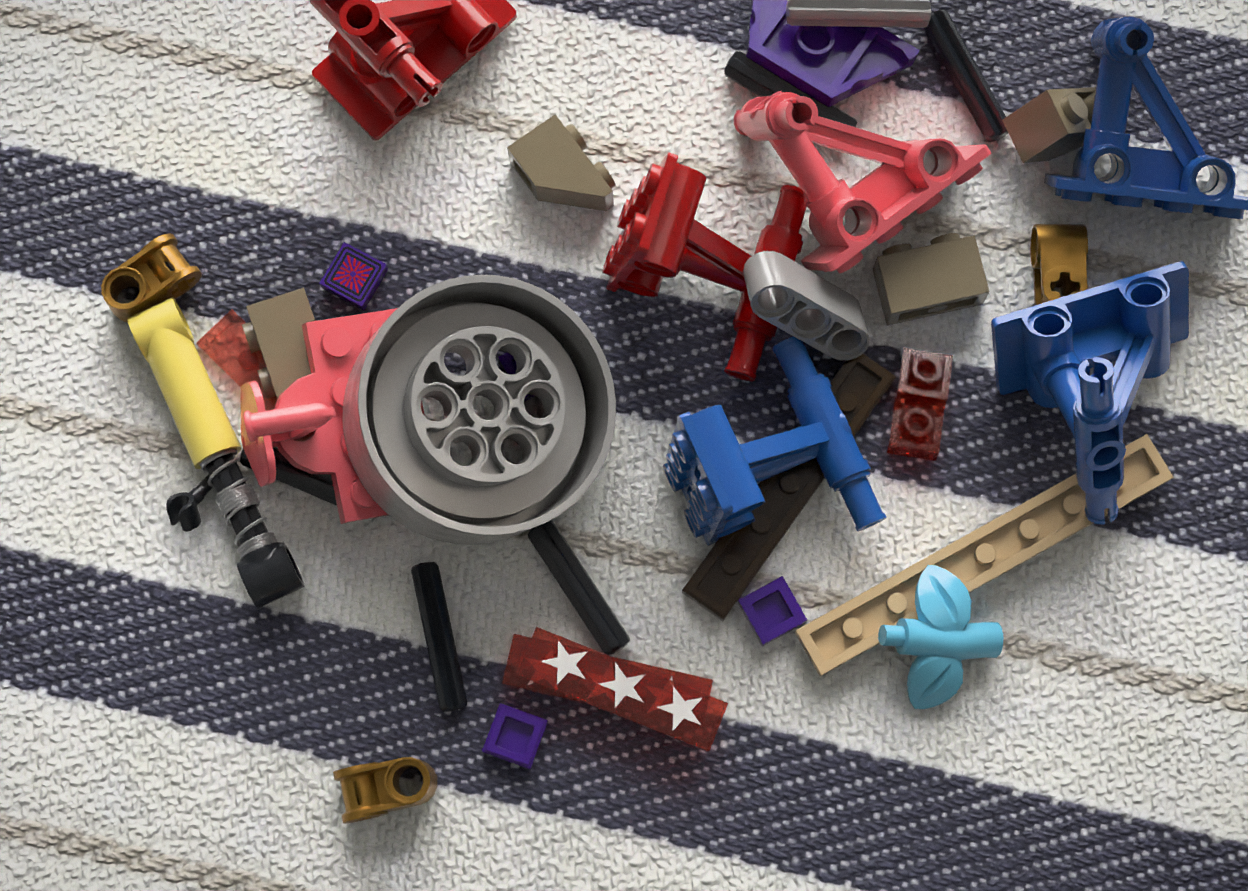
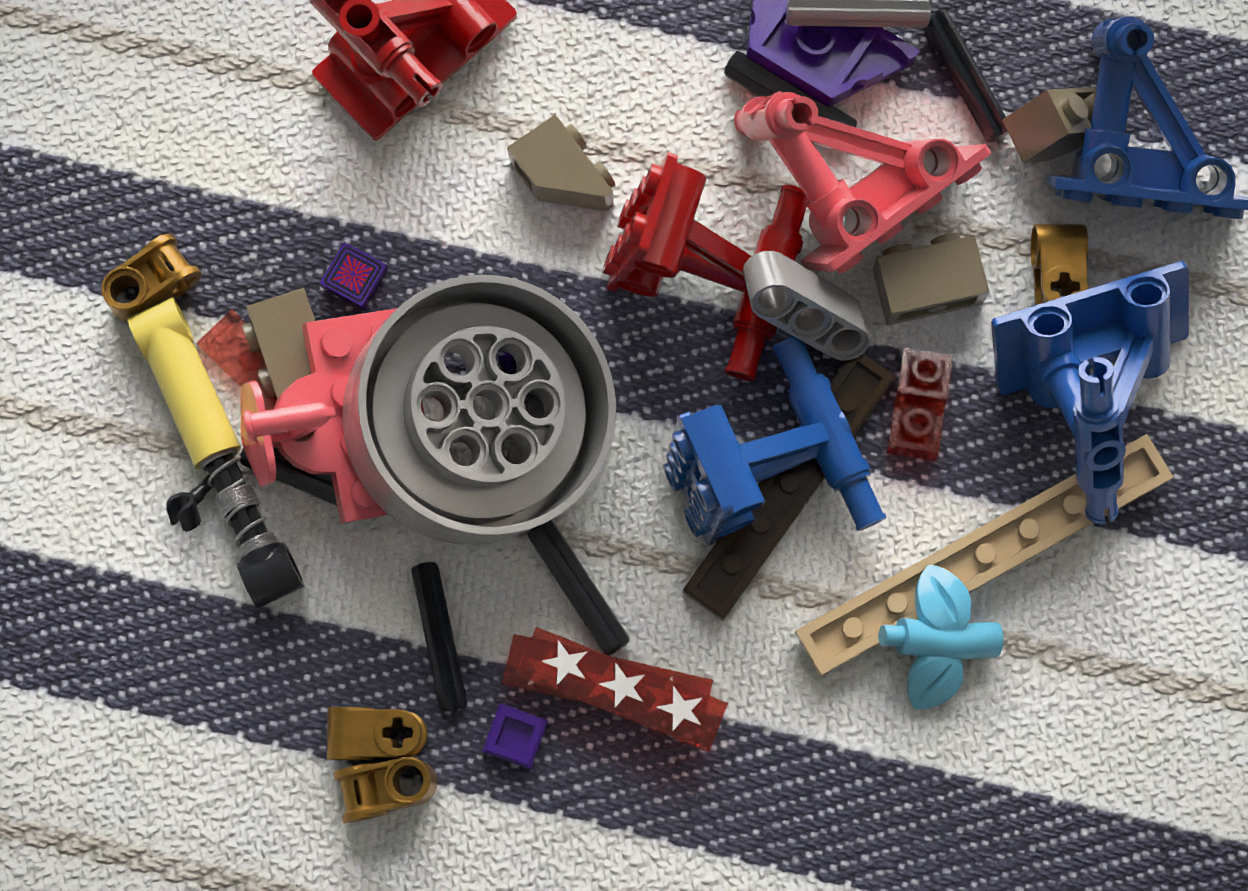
(366, 731): none -> pearl gold piece
(772, 611): dark purple tile -> none

